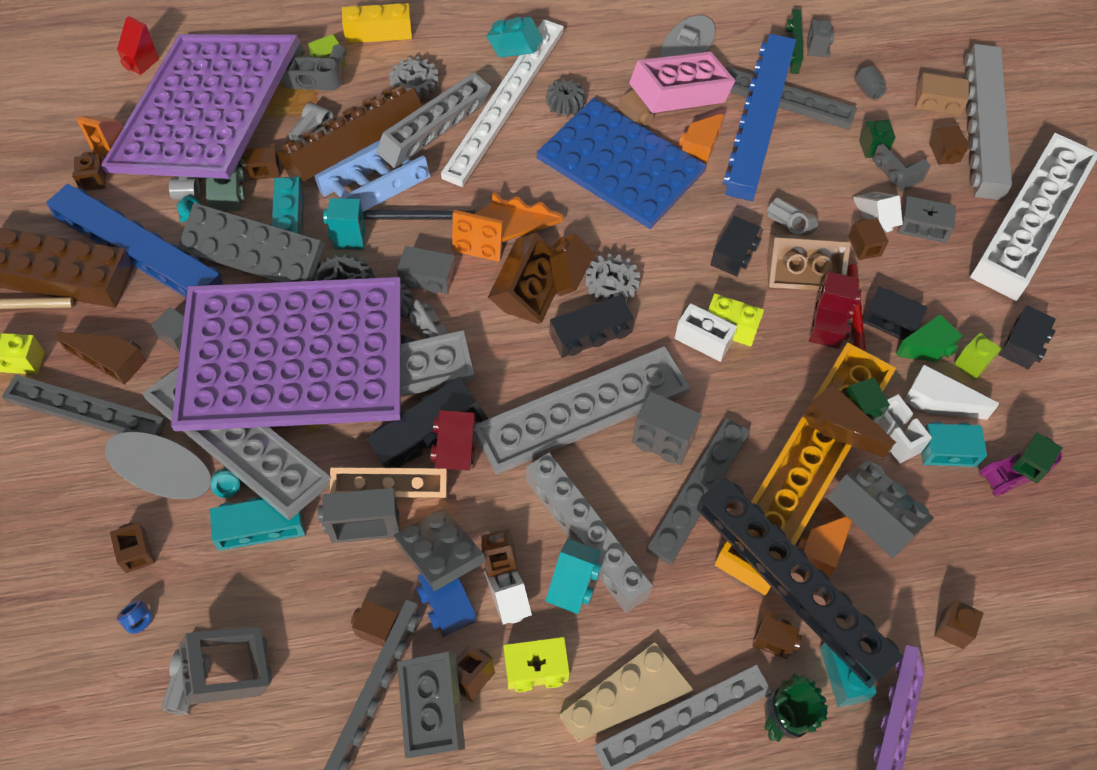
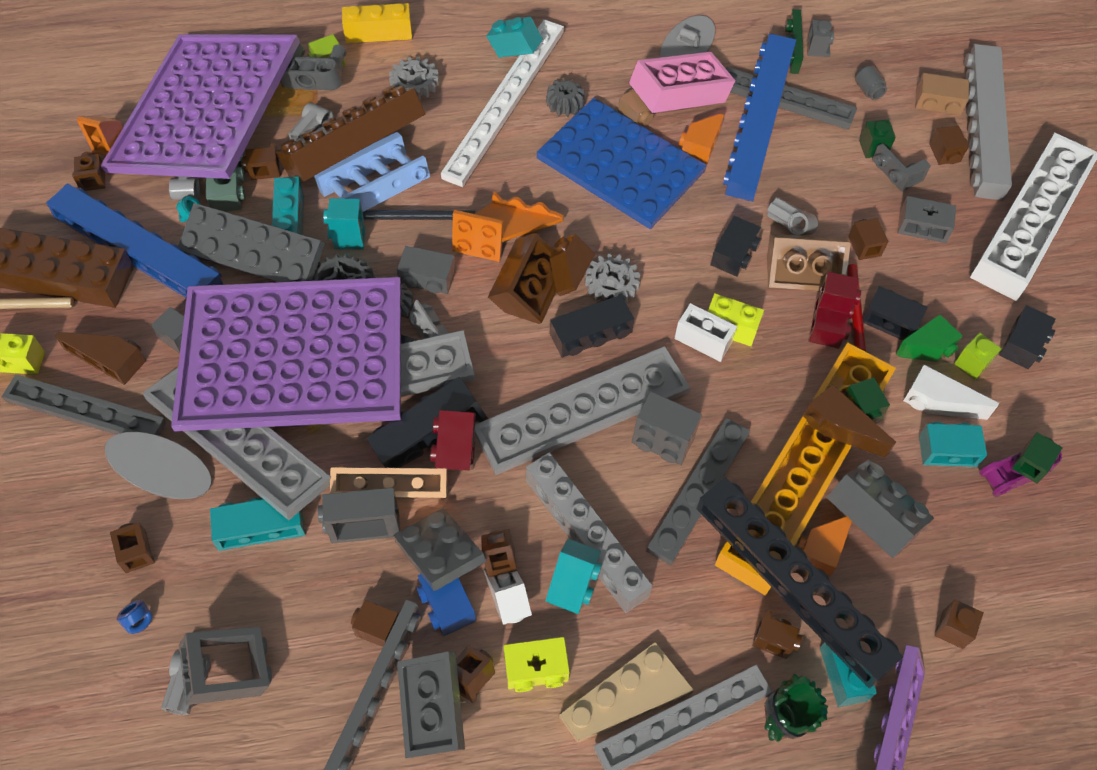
(136, 47): red slope -> none
(224, 483): teal tile -> none
(433, 120): light grey brick -> none
(881, 206): white slope -> none
(913, 439): white piece -> none

